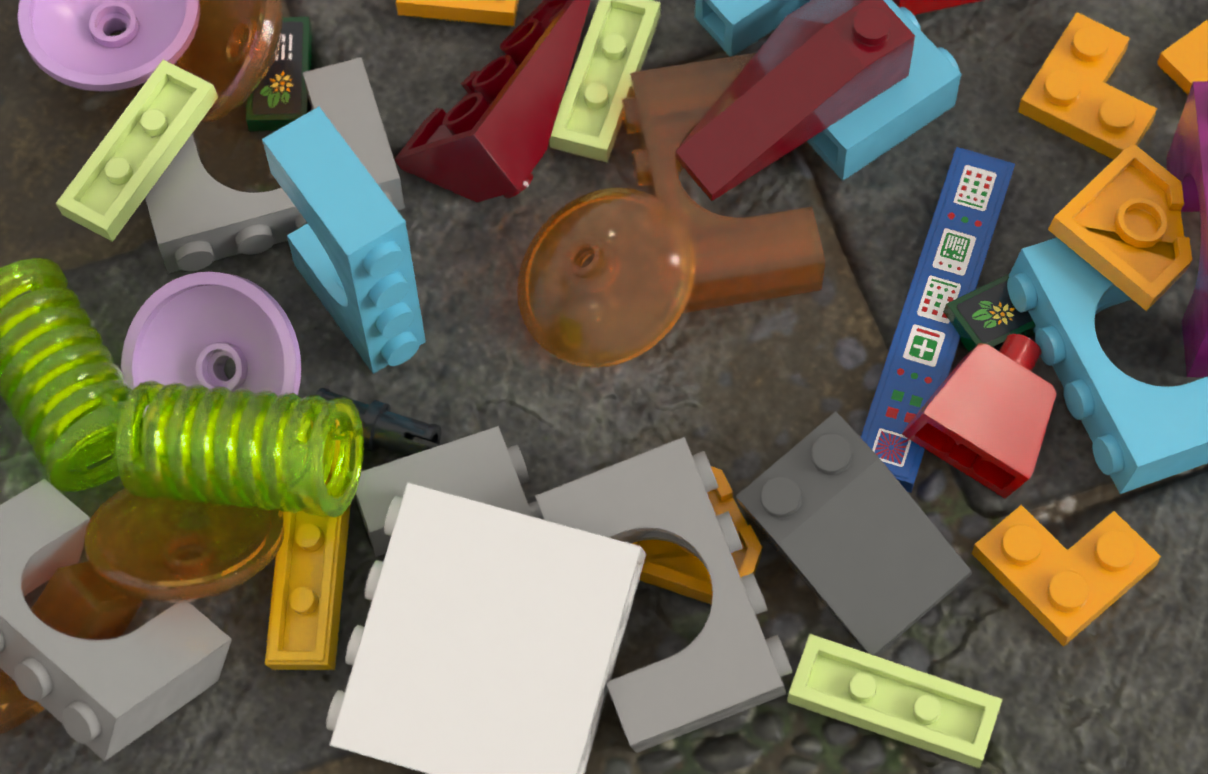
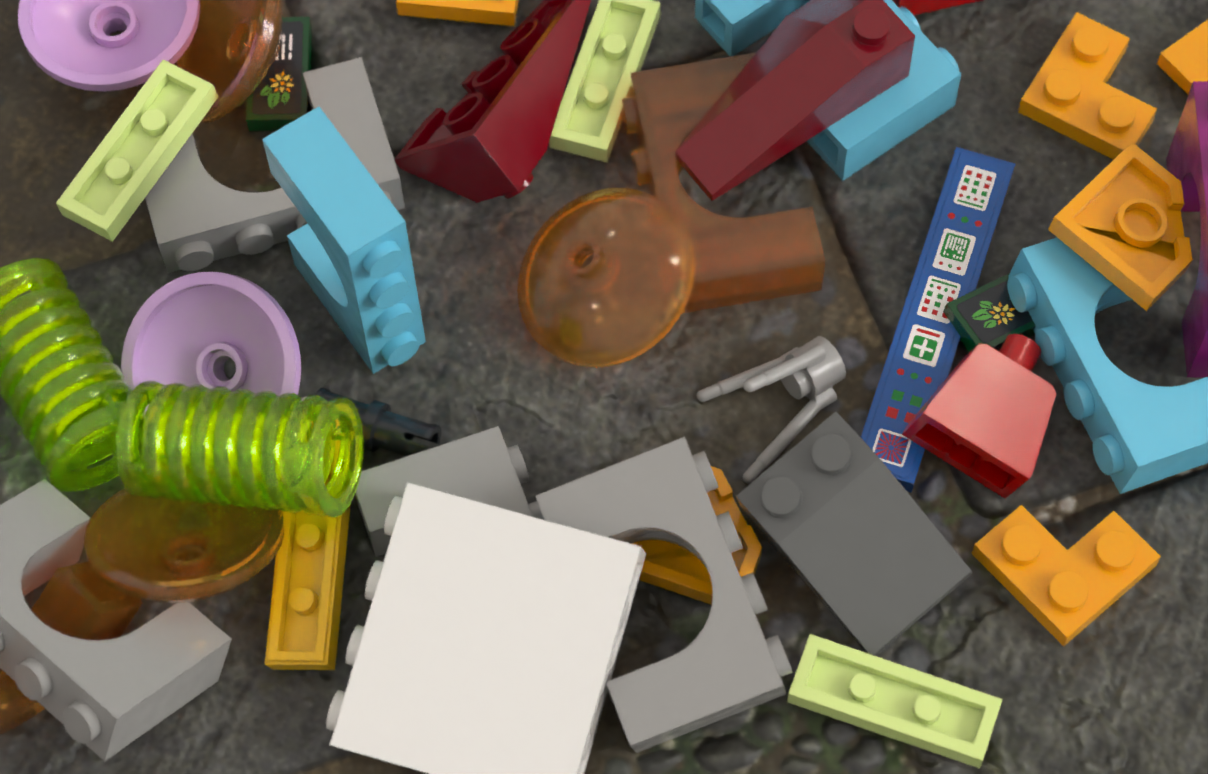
(804, 372): none -> light grey plant

